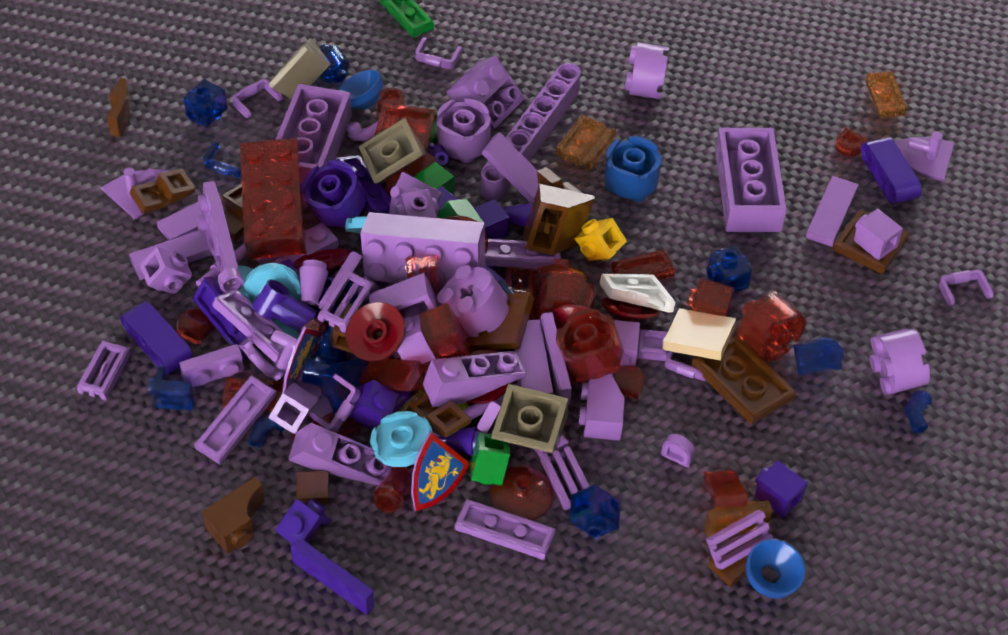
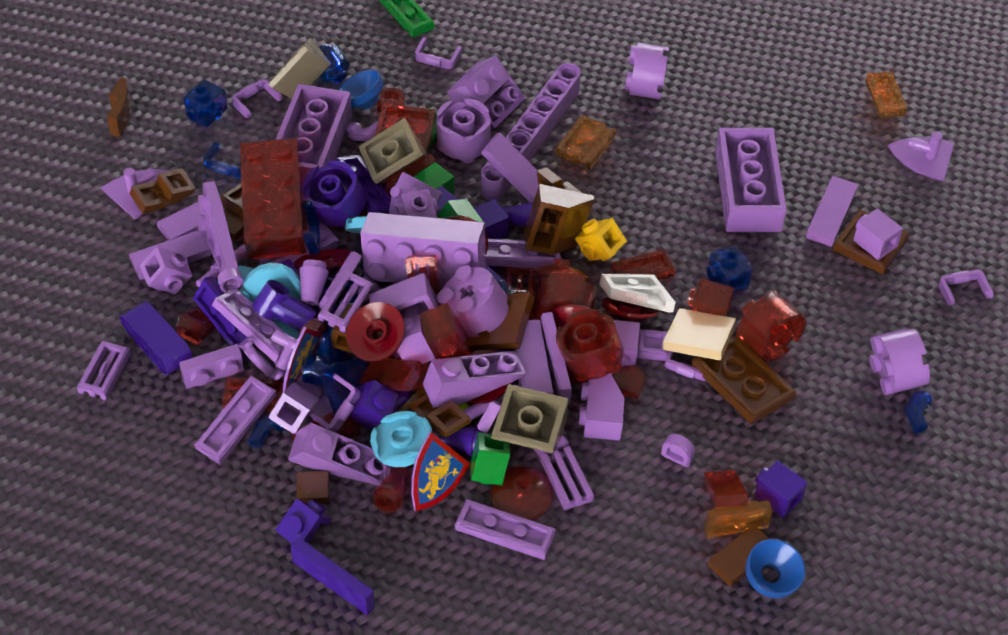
(171, 394): clear blue bracket -> none
(231, 516): reddish brown arch -> none
(312, 238): none -> clear blue piece
(439, 154): dark purple arm -> none
(595, 511): clear blue brick -> none
(632, 168): blue brick -> none
(744, 550): medium lavender tile -> none
(818, 355): clear blue bracket -> none
(849, 143): clear red tile -> none
(891, 170): dark purple beam -> none

